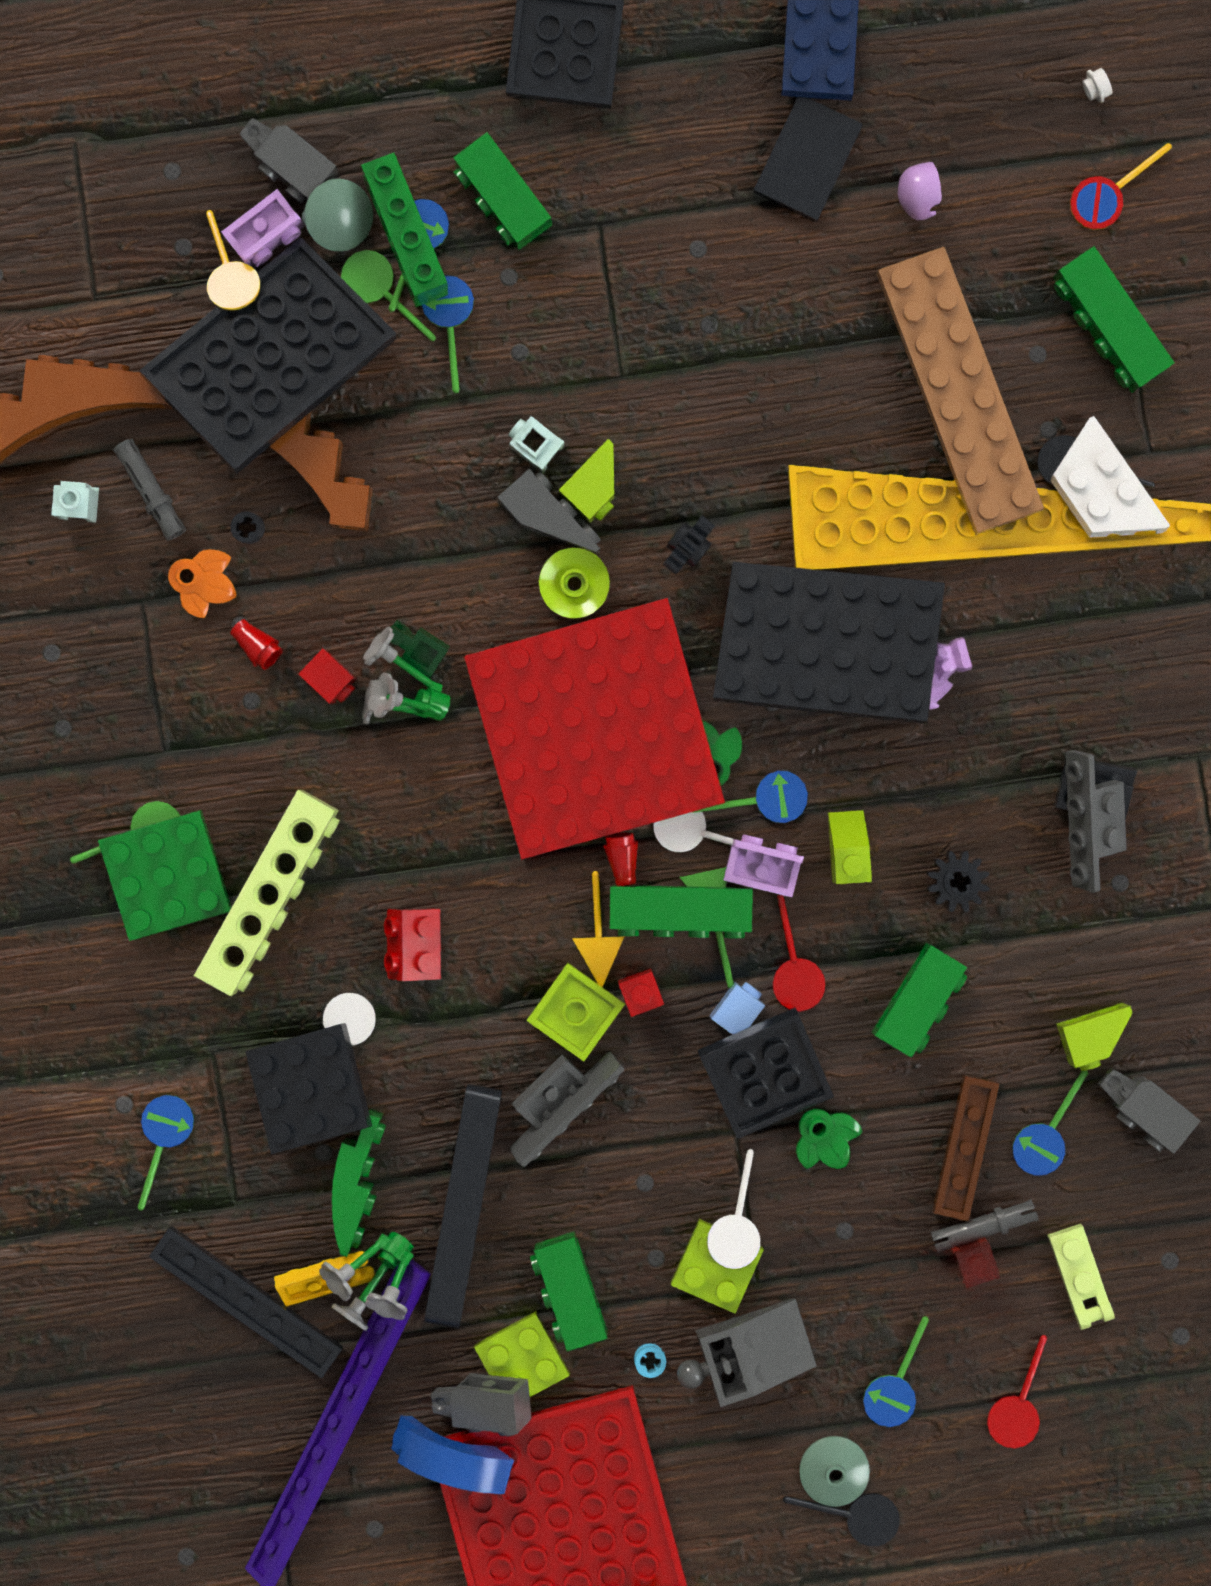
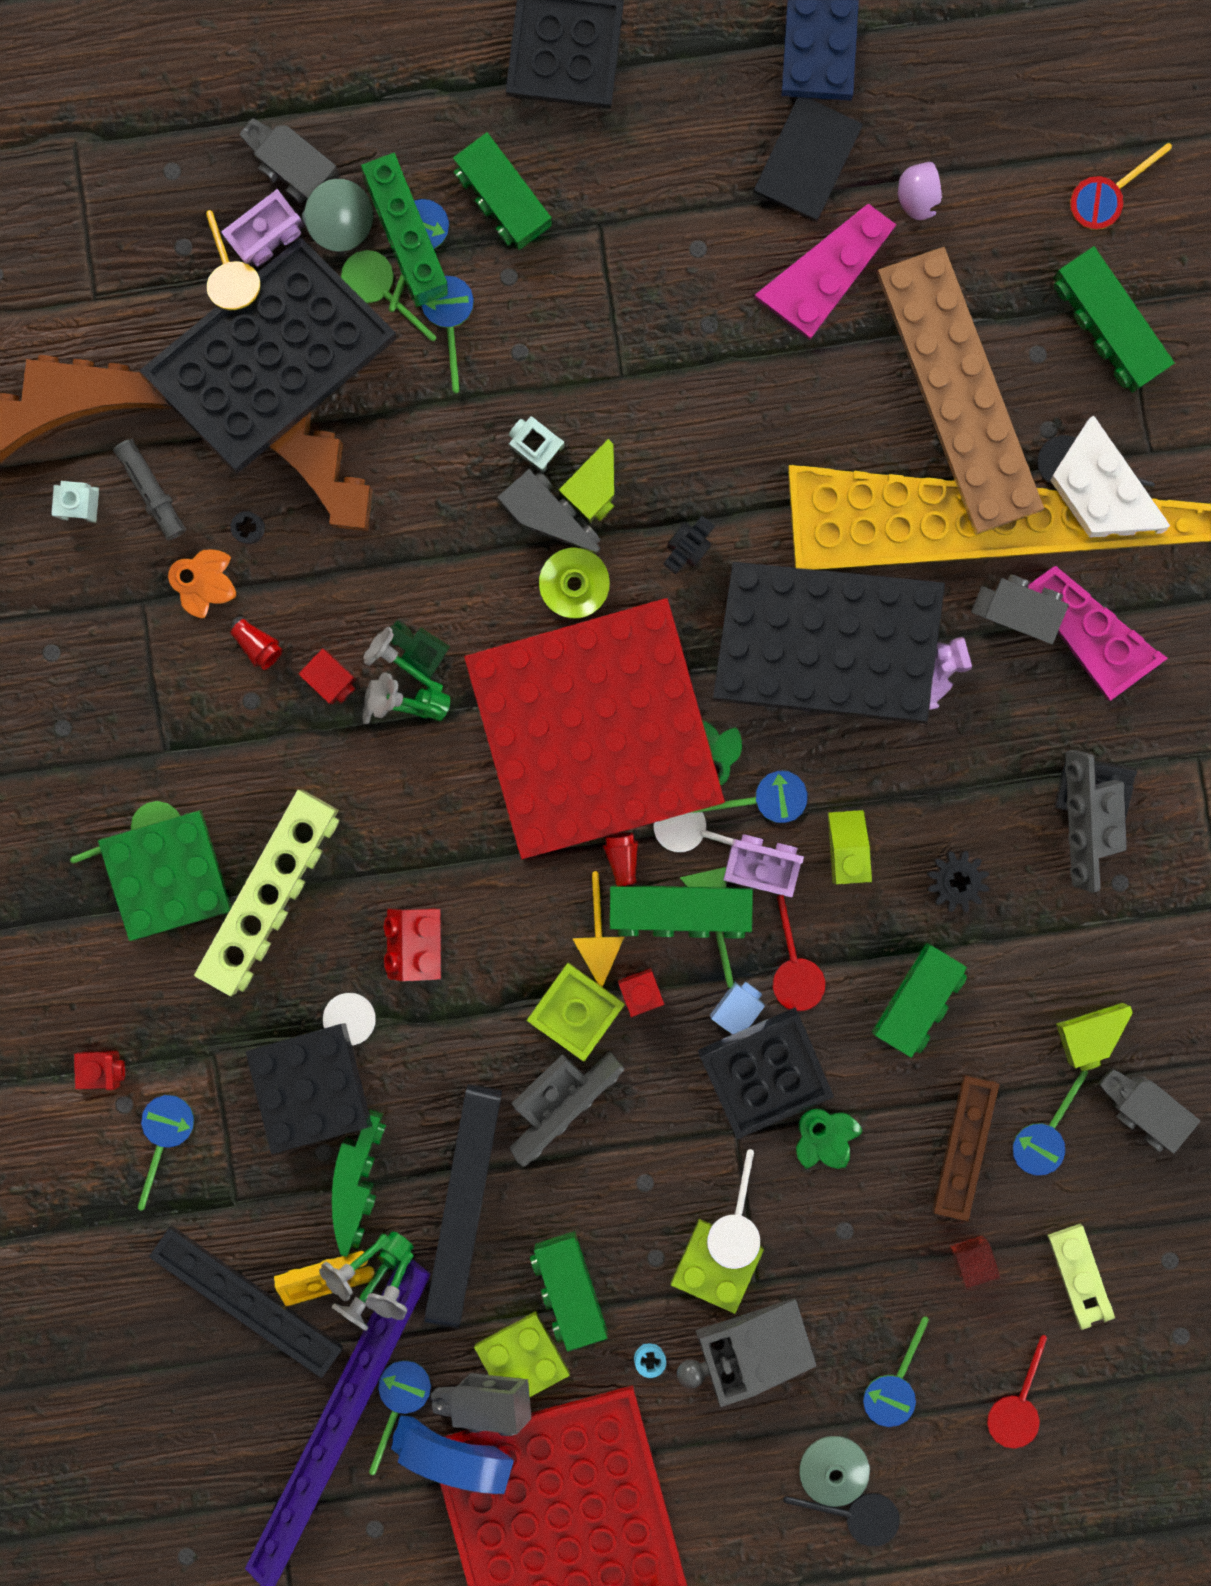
(98, 1070): none -> red bracket
(404, 1390): none -> blue piece
(821, 277): none -> dark pink wing
(999, 1221): dark grey pin -> none
(1022, 608): none -> dark grey hinge
(1097, 85): white plate -> none
(1100, 642): none -> dark pink wing

